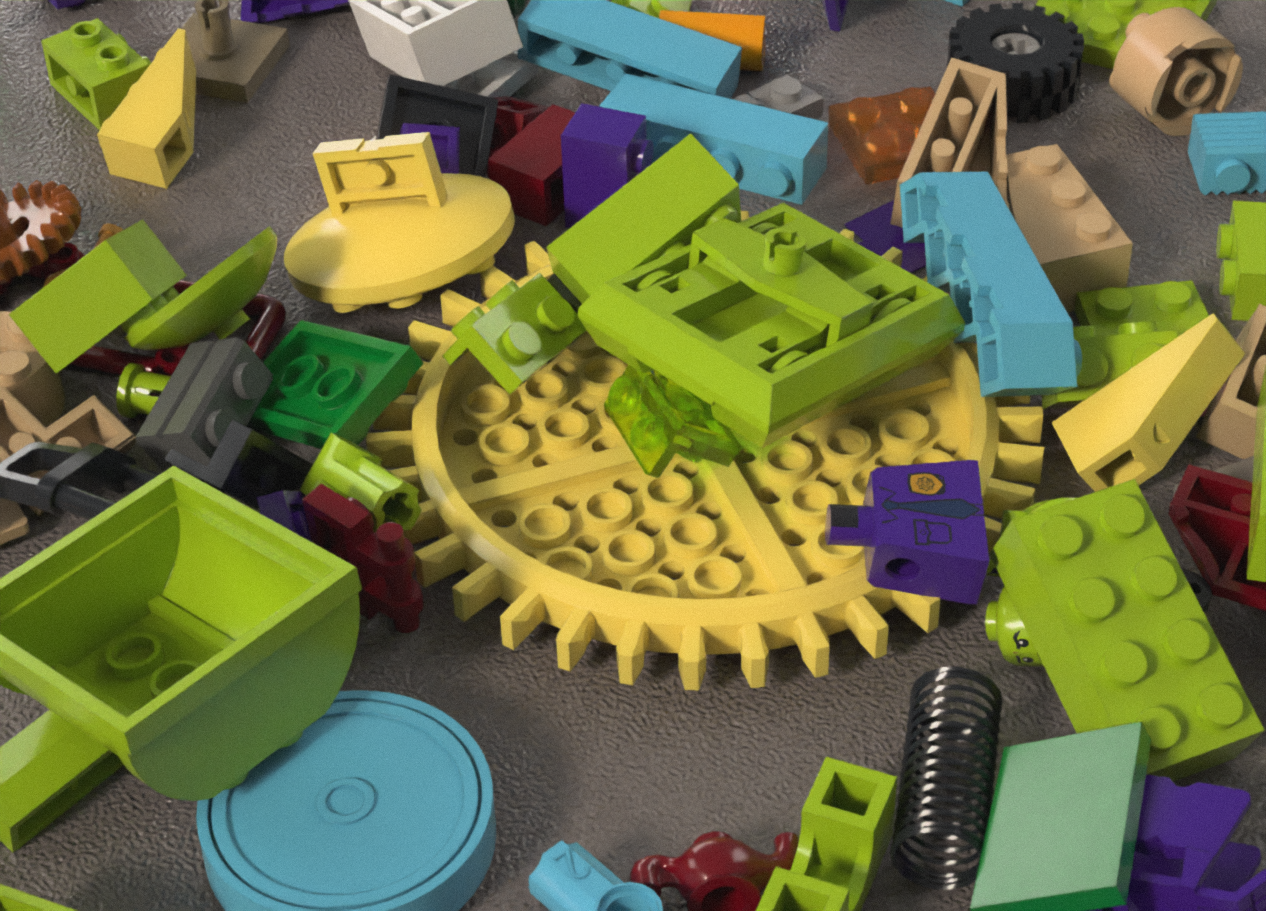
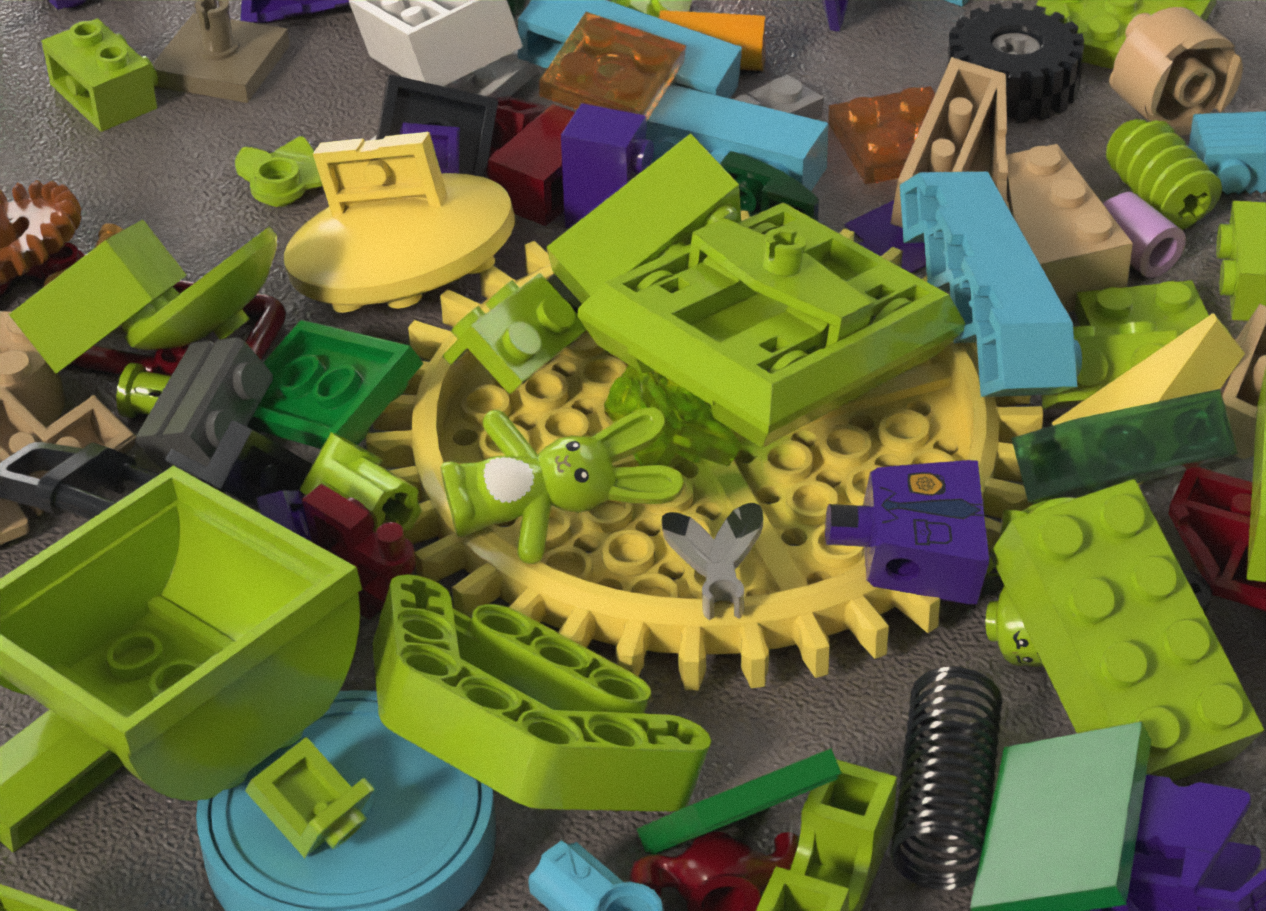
(154, 124): light yellow slope -> none
(281, 175): none -> lime plate
(310, 799): none -> lime bracket
(527, 707): none -> lime piece
(568, 473): none -> lime animal
(612, 67): none -> clear orange plate
(718, 556): none -> light grey piece
(740, 802): none -> green tile
(767, 187): none -> dark green slope
(1124, 446): none -> clear green slope
(1154, 237): none -> lavender brick
(1163, 171): none -> lime piece

